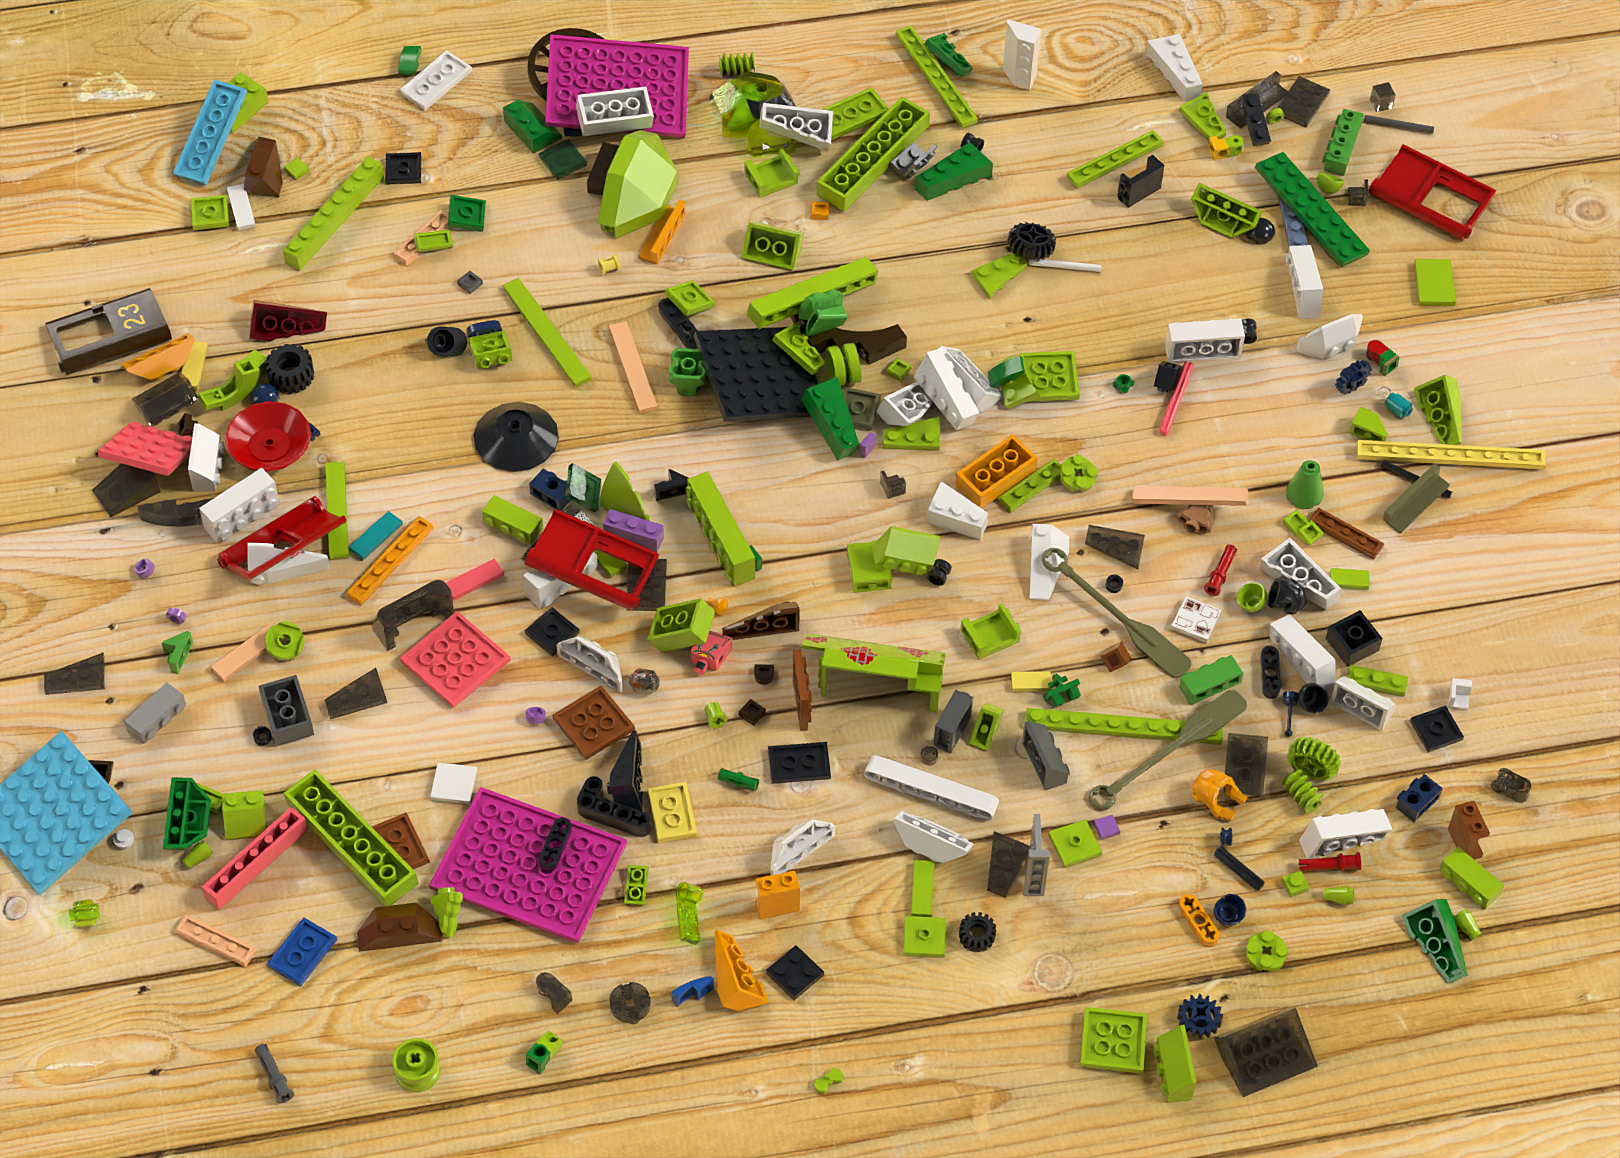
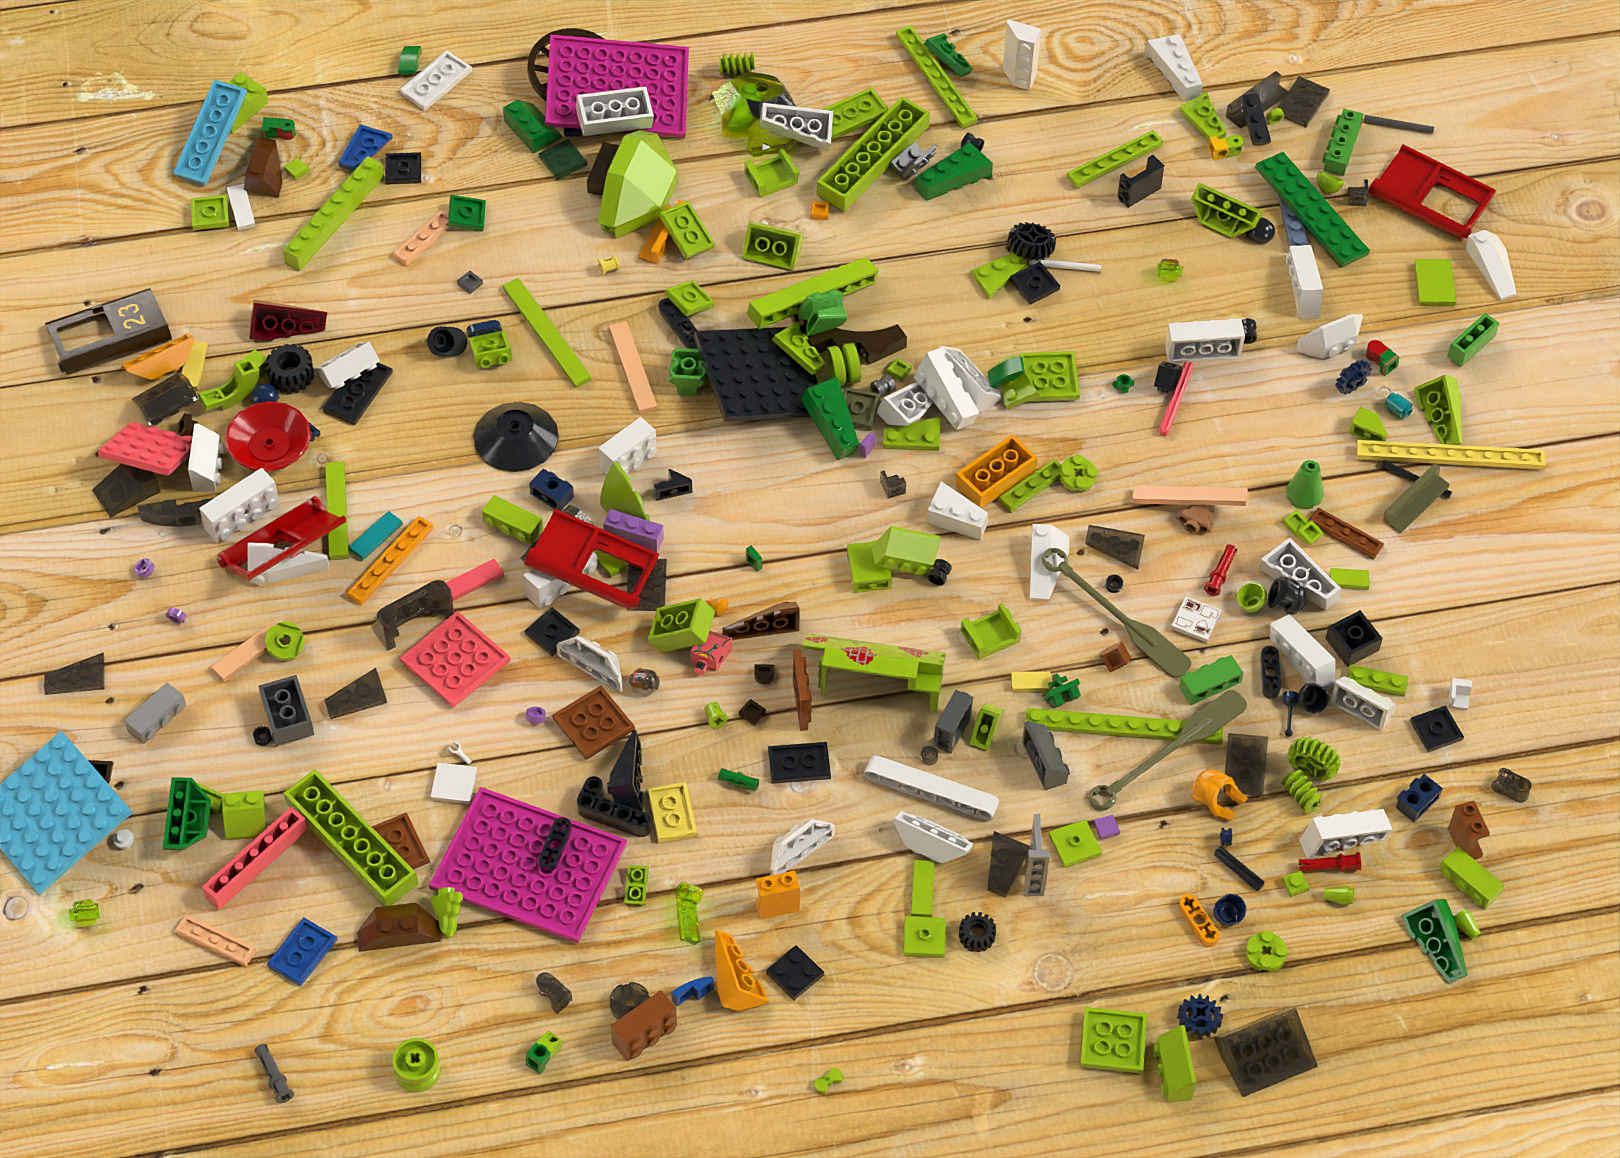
(178, 649): bright green slope -> none
(198, 854): lime cone -> none
(278, 128): none -> green leg
(347, 365): none -> white slope
(356, 395): none -> black tile
(364, 143): none -> blue wing
(433, 241): lime tile -> none
(458, 751): none -> white hand
(583, 487): clear green tile -> none
(629, 447): none -> white brick
(644, 1025): none -> dark orange brick
(687, 230): none -> lime tile
(720, 528): lime brick -> none
(883, 386): none -> flat silver wheel
(1035, 282): none -> black plate
(1169, 270): none -> clear neon green head
(1382, 97): clear smoke brick -> none
(1473, 339): none -> bright green brick
(1493, 262): none -> white wedge

